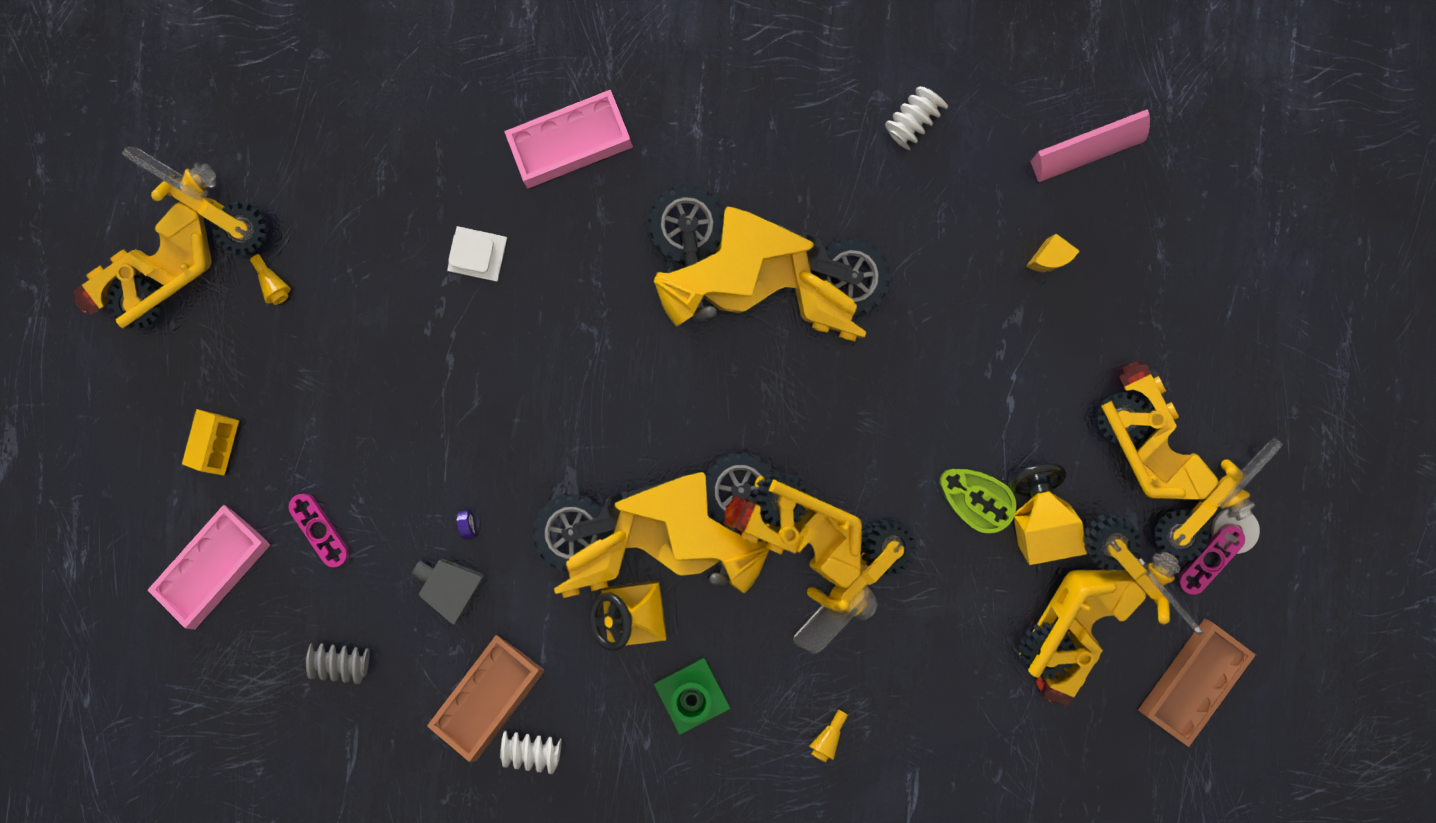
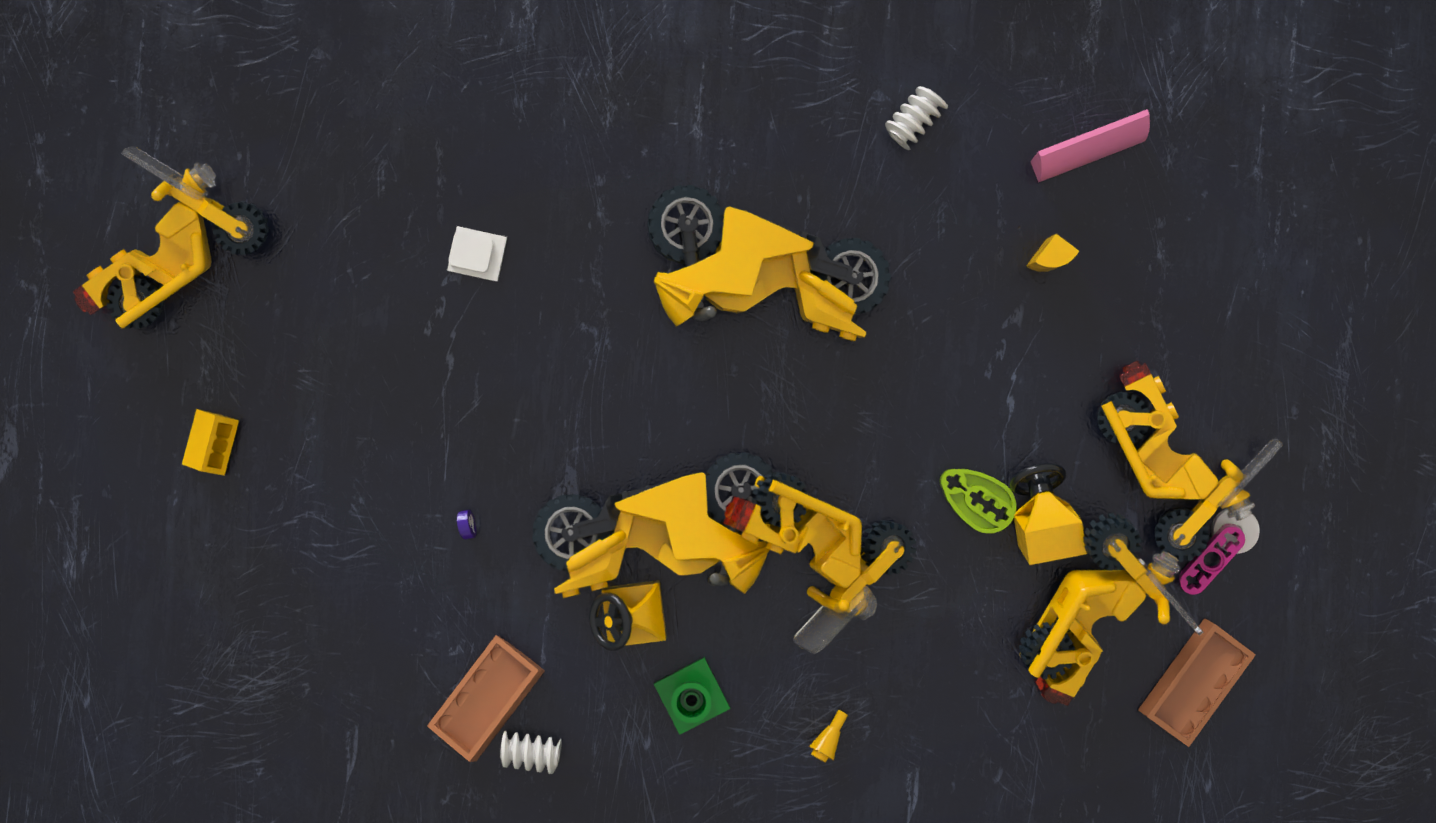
(208, 568): bright pink slope -> none
(272, 287): yellow cone -> none
(306, 528): dark pink beam -> none
(337, 664): light grey piece -> none
(447, 587): dark grey torso -> none
(568, 139): bright pink slope -> none

